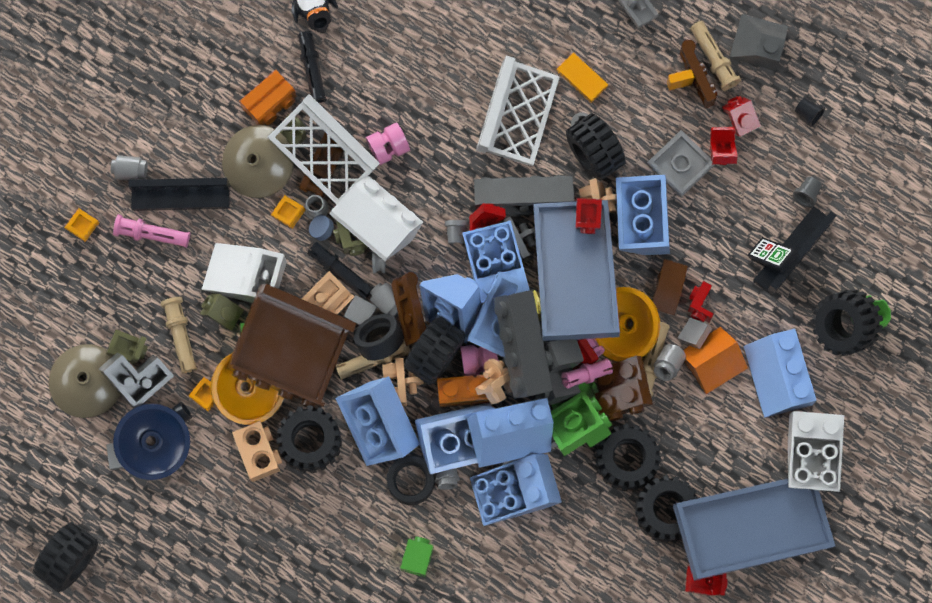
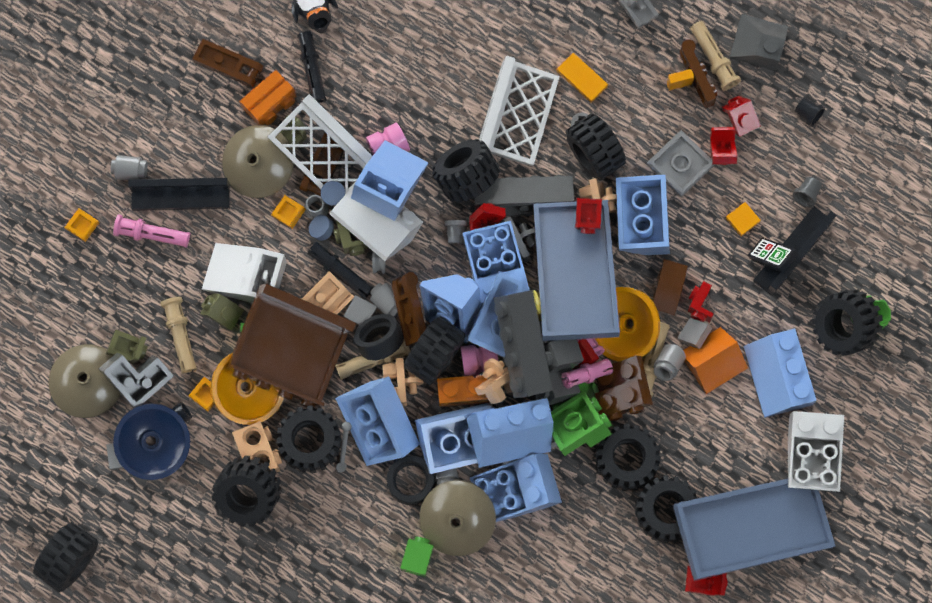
(227, 63): none -> reddish brown plate
(239, 506): none -> black tyre
(332, 193): none -> sand blue tile
(341, 466): none -> light grey hinge
(388, 180): none -> light blue slope
(461, 501): none -> dark tan dish
(466, 170): none -> black tyre
(743, 219): none -> light orange tile

